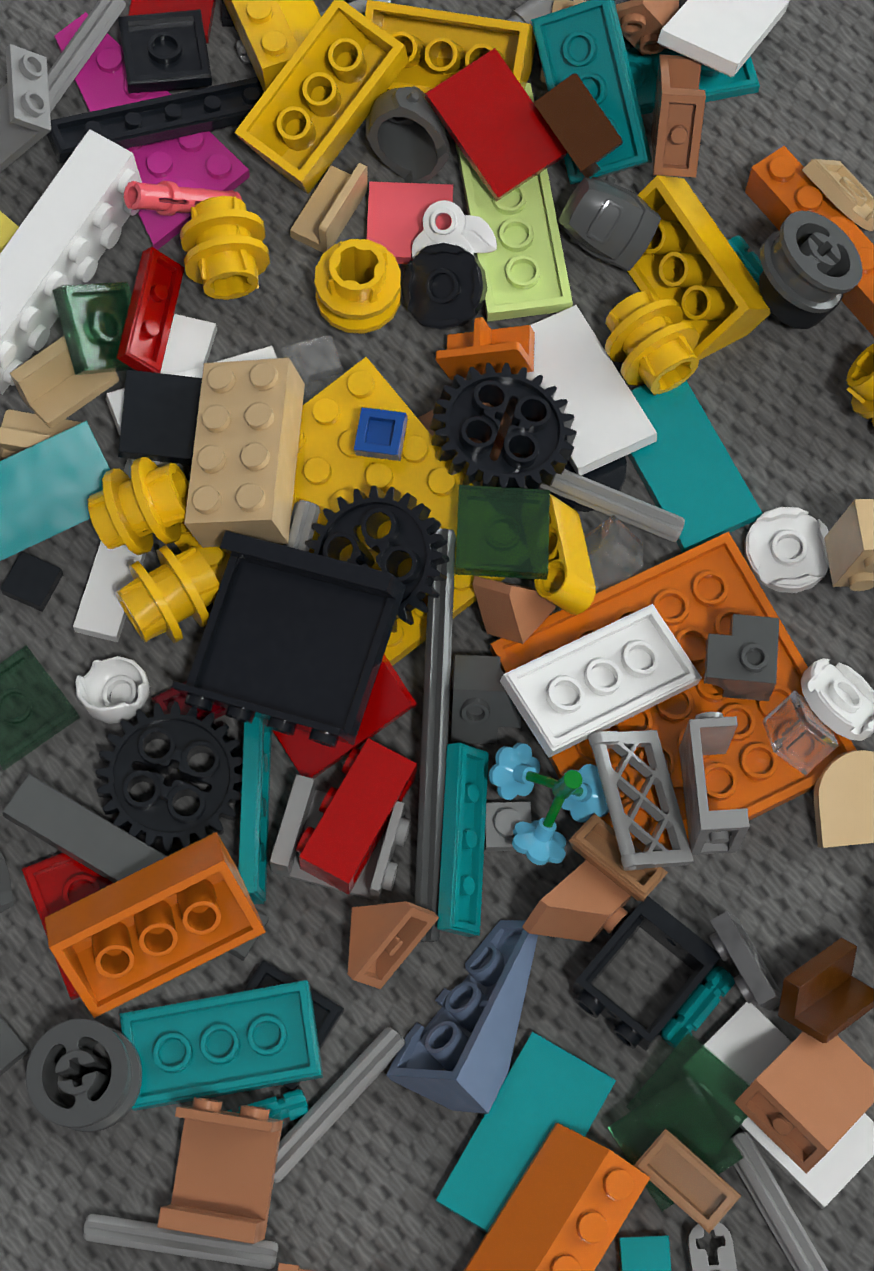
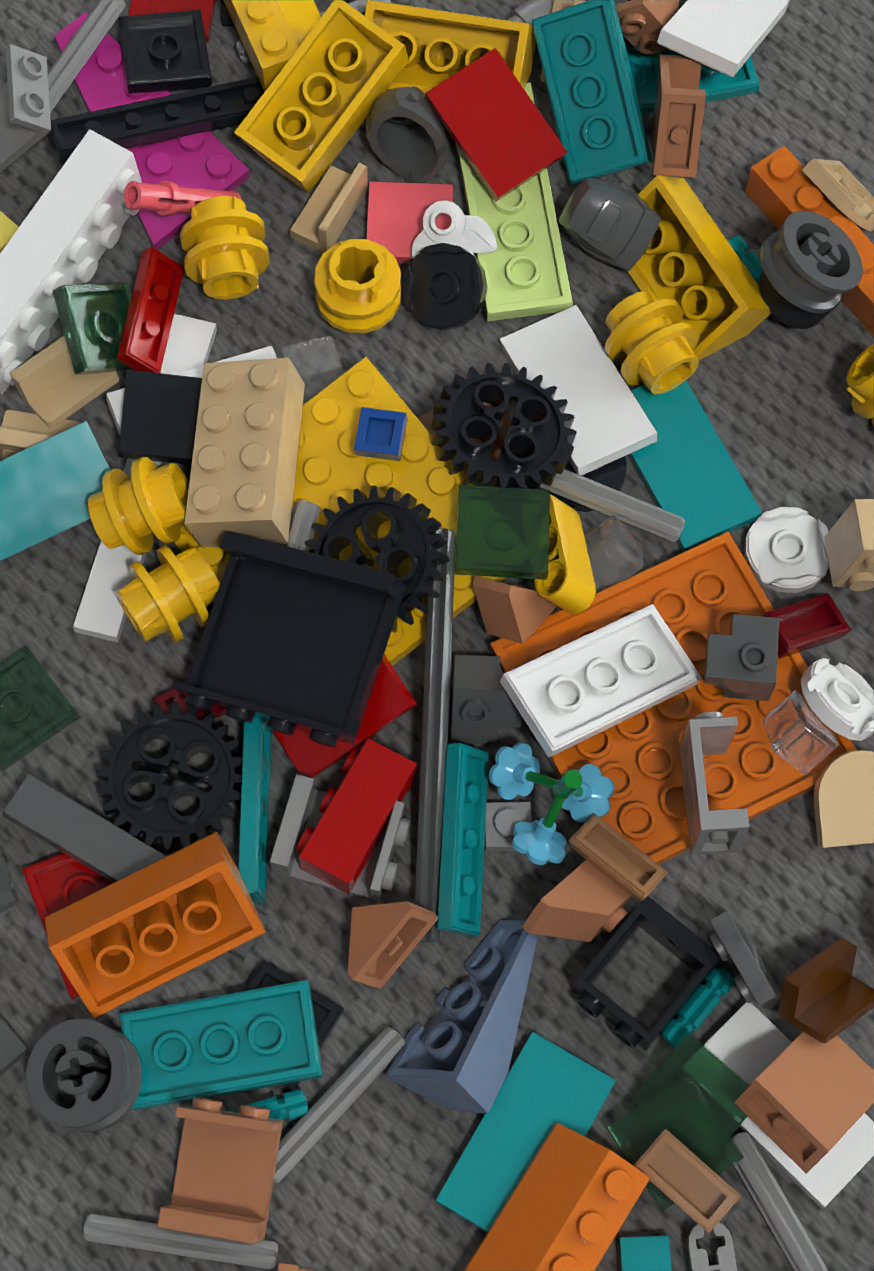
(32, 581): black tile -> none
(124, 679): white hair -> none
(490, 346): orange panel -> none
(579, 124): reddish brown panel -> none
(657, 773): light grey window -> none
(808, 624): none -> dark red tile

